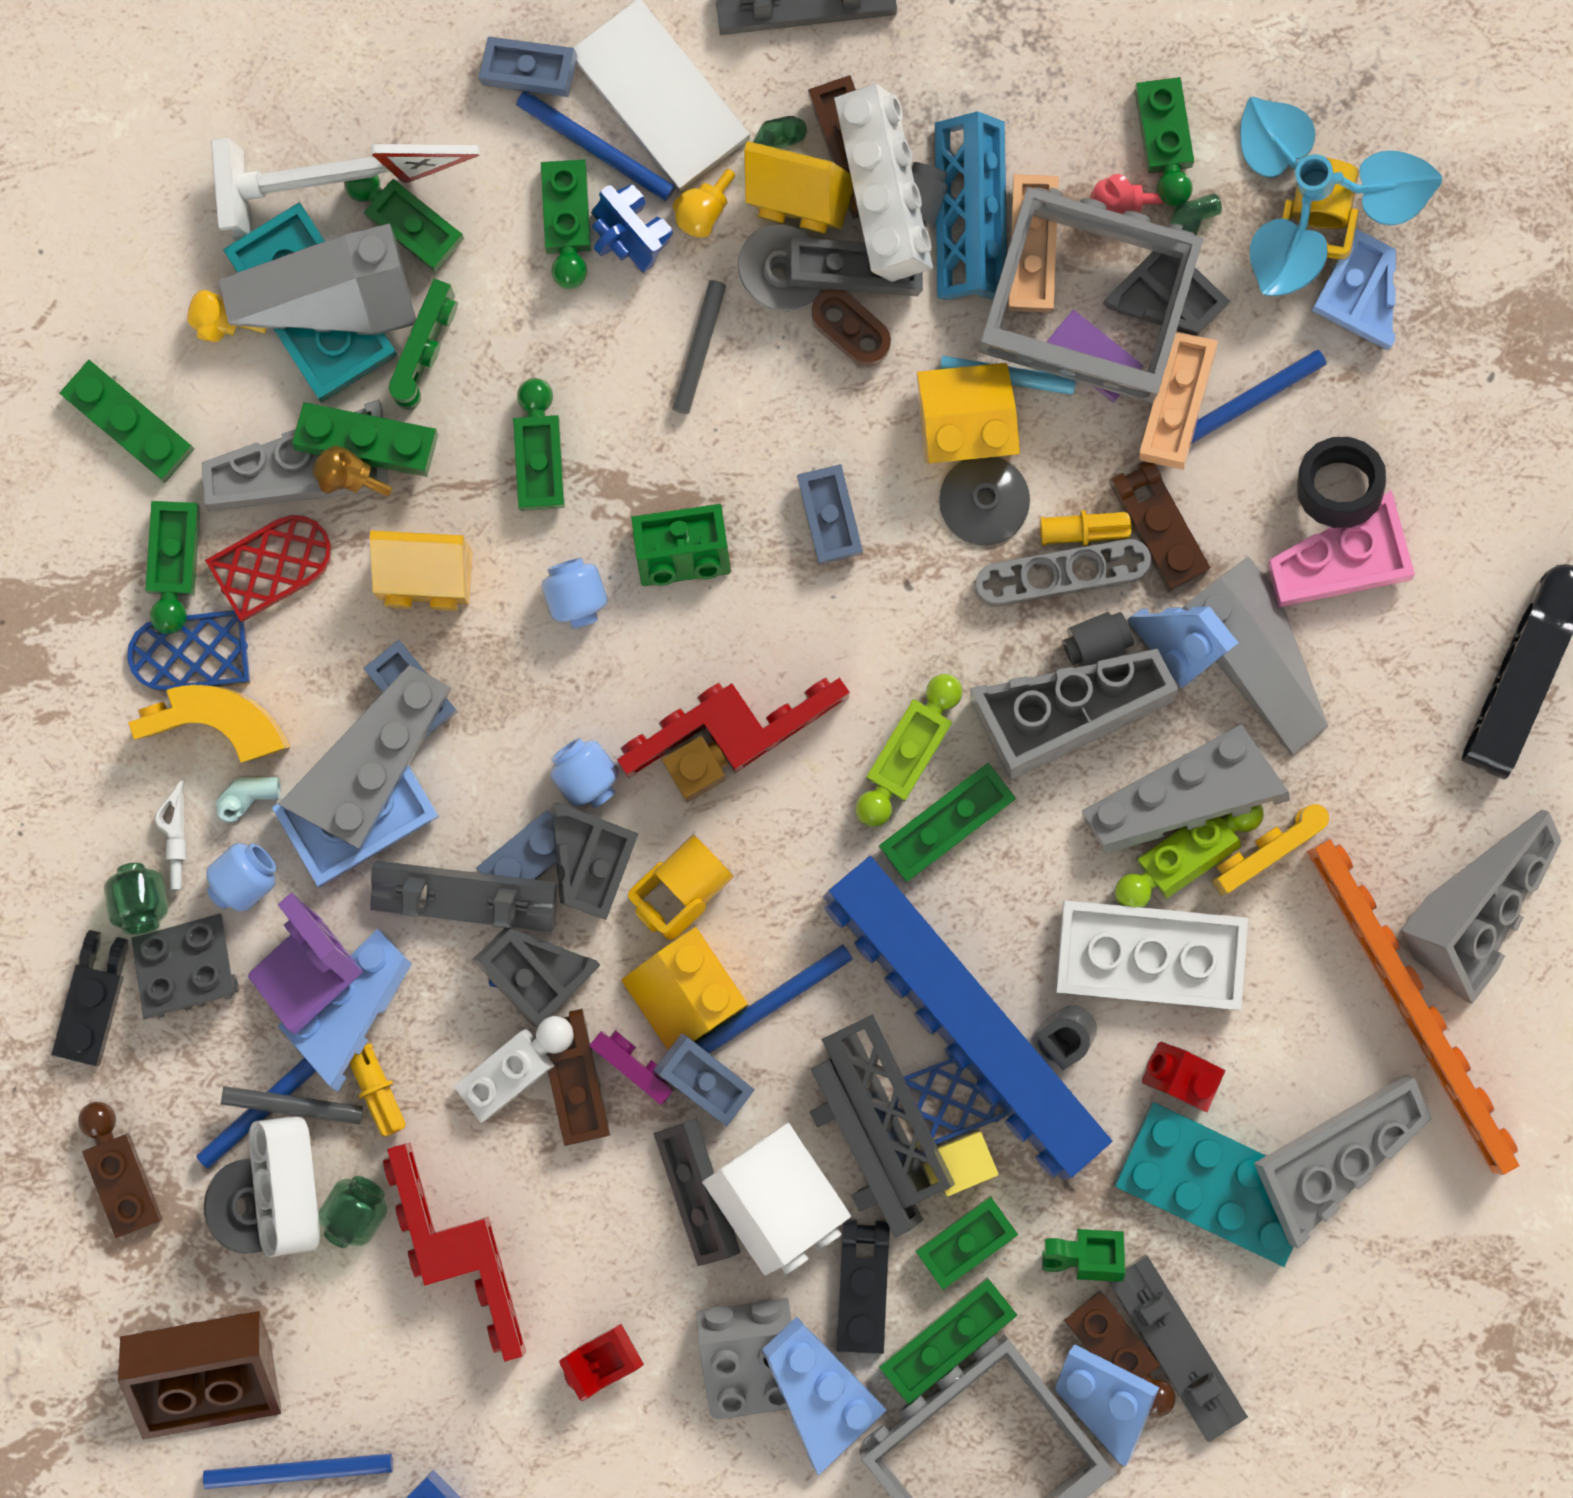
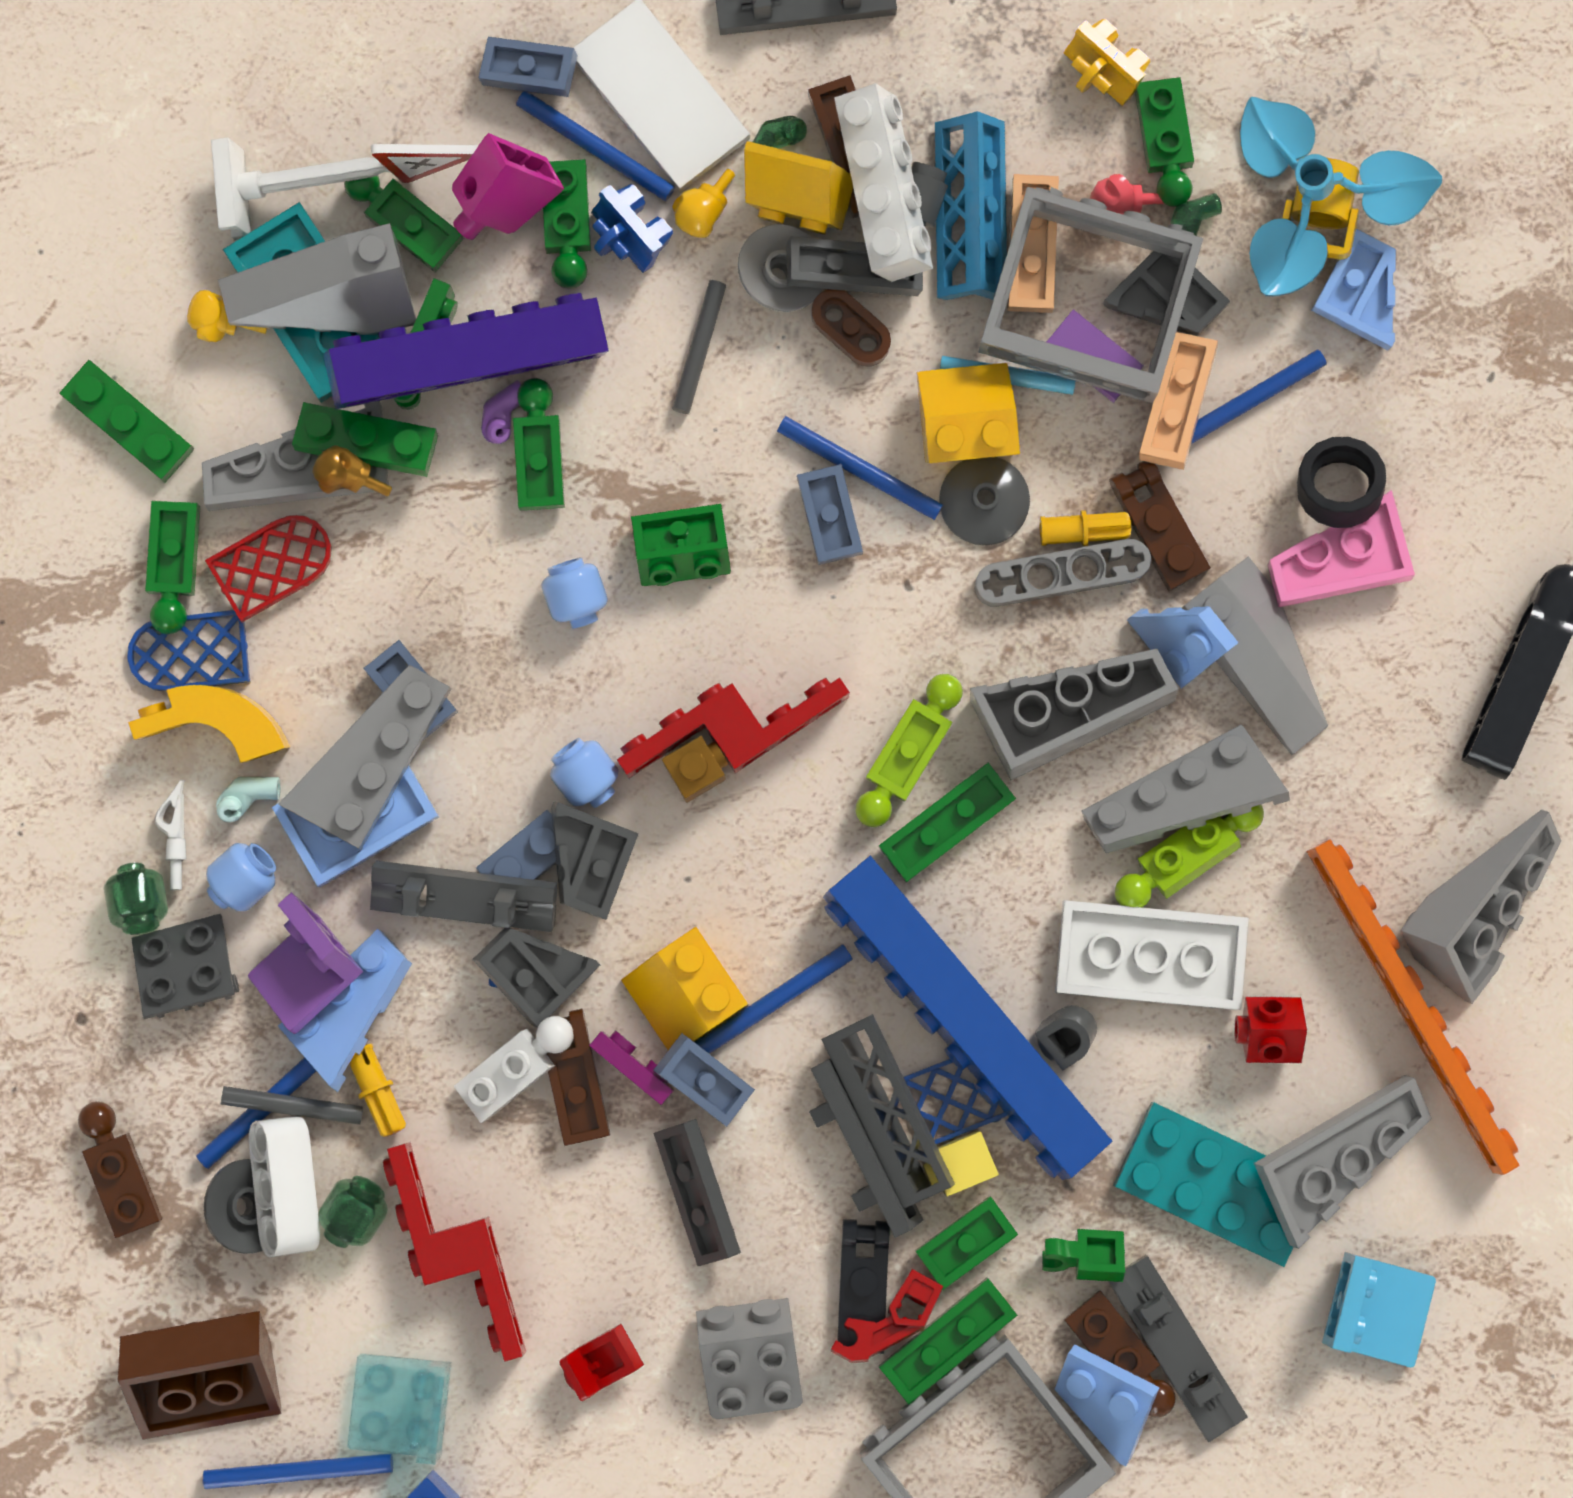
(90, 1003): black hinge -> none
(399, 1406): none -> clear light blue bracket
(420, 569): yellow slope -> none
(464, 352): none -> dark purple brick
(497, 414): none -> medium lavender arm
(502, 187): none -> dark pink torso
(692, 877): yellow piece -> none
(778, 1201): white brick -> none
(821, 1394): light blue wing -> none
(860, 468): none -> blue bar
(879, 1336): none -> red piece
(1098, 639): dark grey brick -> none
(1103, 63): none -> yellow hips
(1183, 1076): red bracket -> none
(1271, 847): yellow plate -> none
(1272, 1029): none -> red brick
(1379, 1310): none -> medium azure bracket

